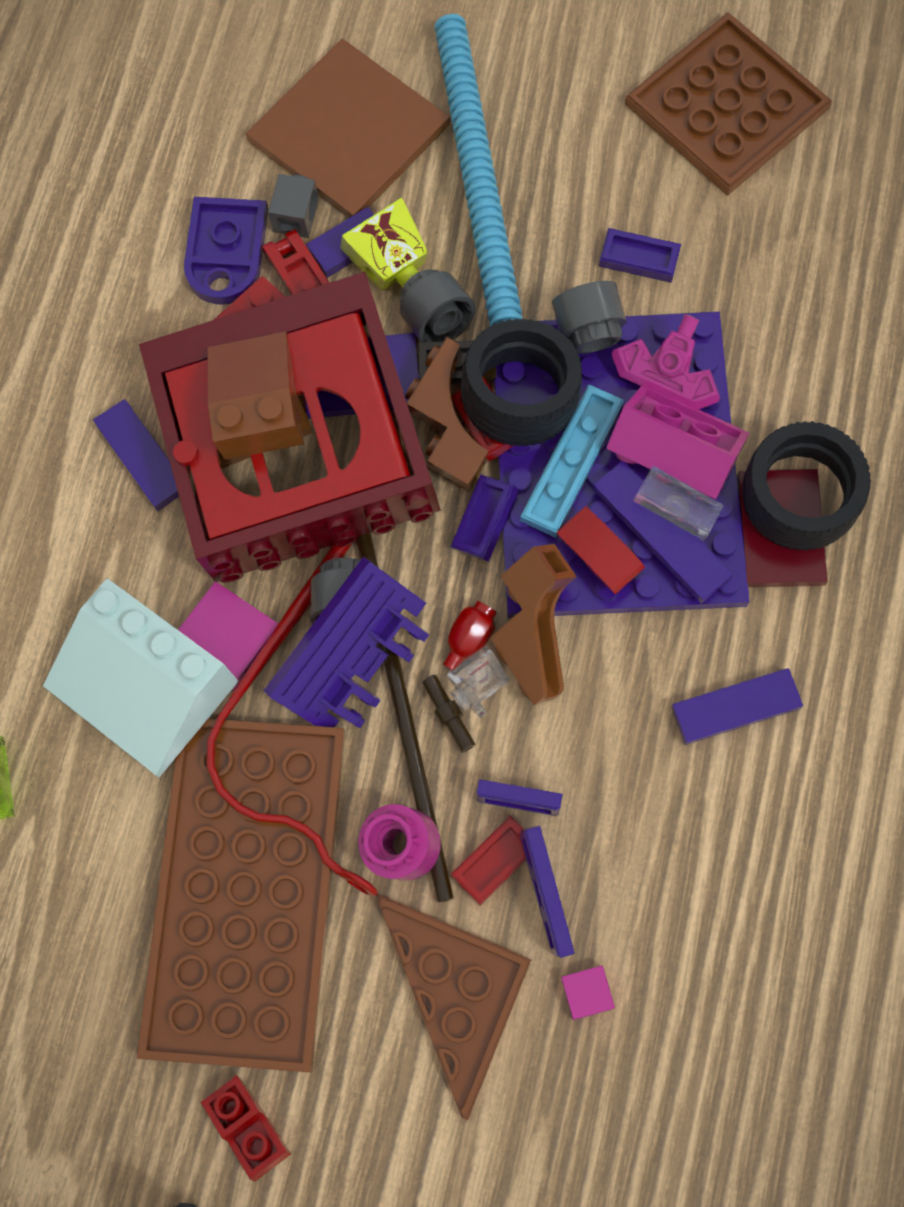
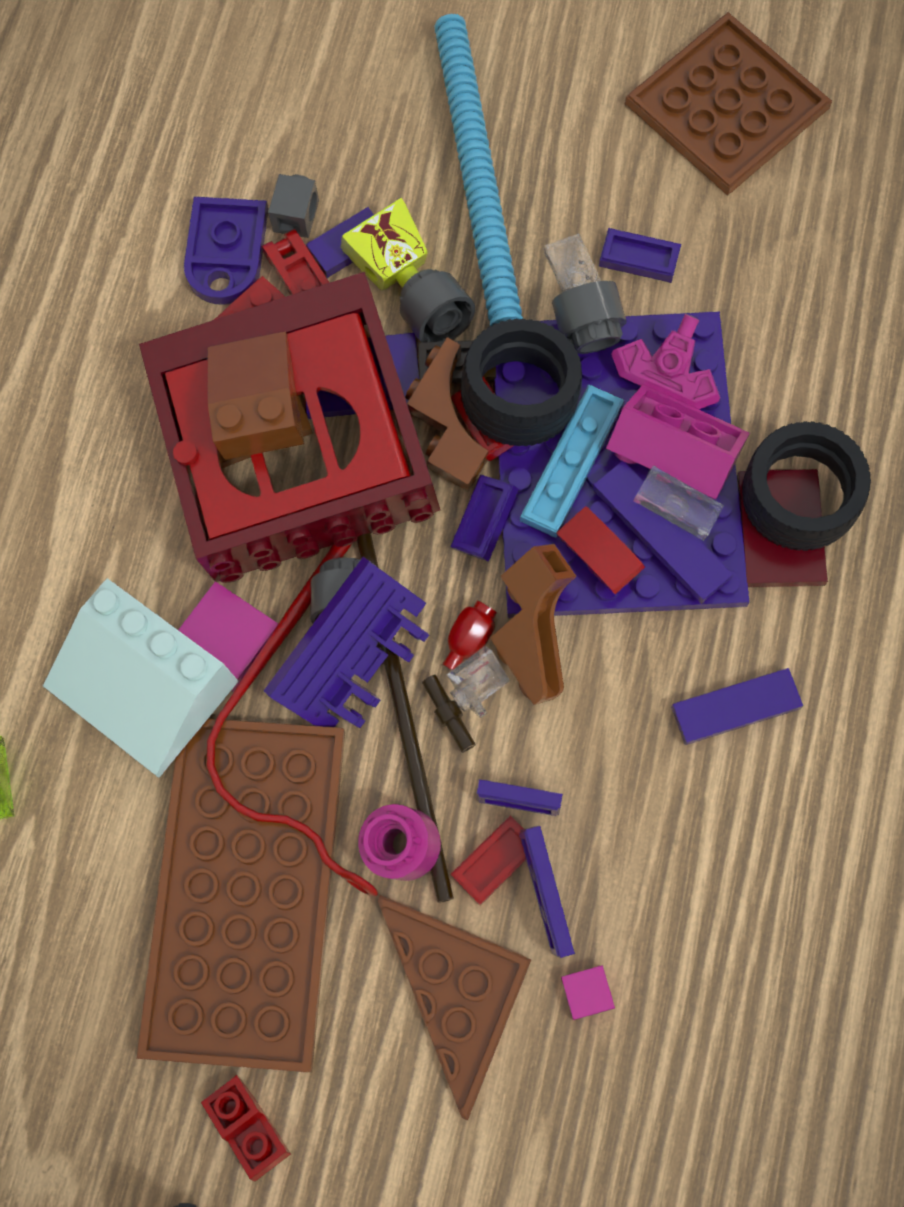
(139, 453): dark purple tile -> none
(348, 128): dark orange tile -> none
(571, 262): none -> clear plate

